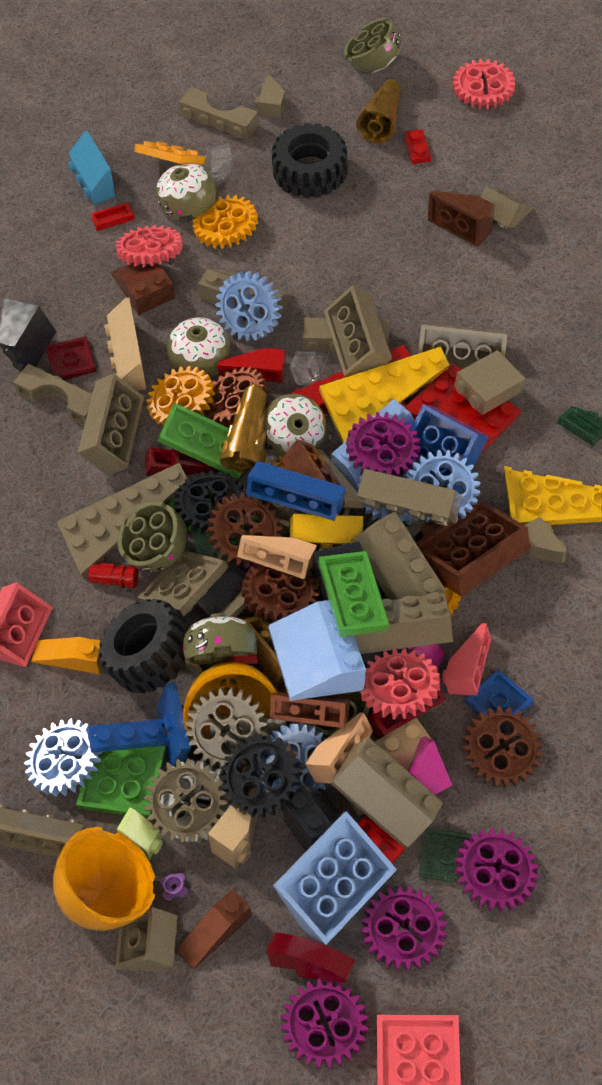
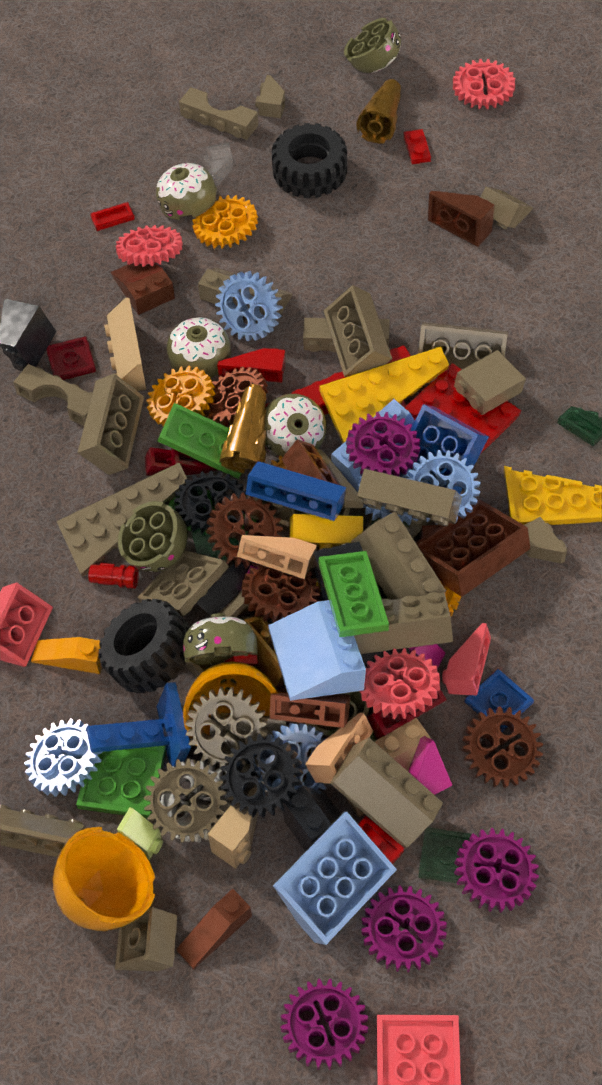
(91, 170): dark azure slope -> none
(170, 880): medium lavender plate -> none
(173, 153): light orange plate -> none
(308, 366): clear slope -> none
(309, 958): dark red slope -> none

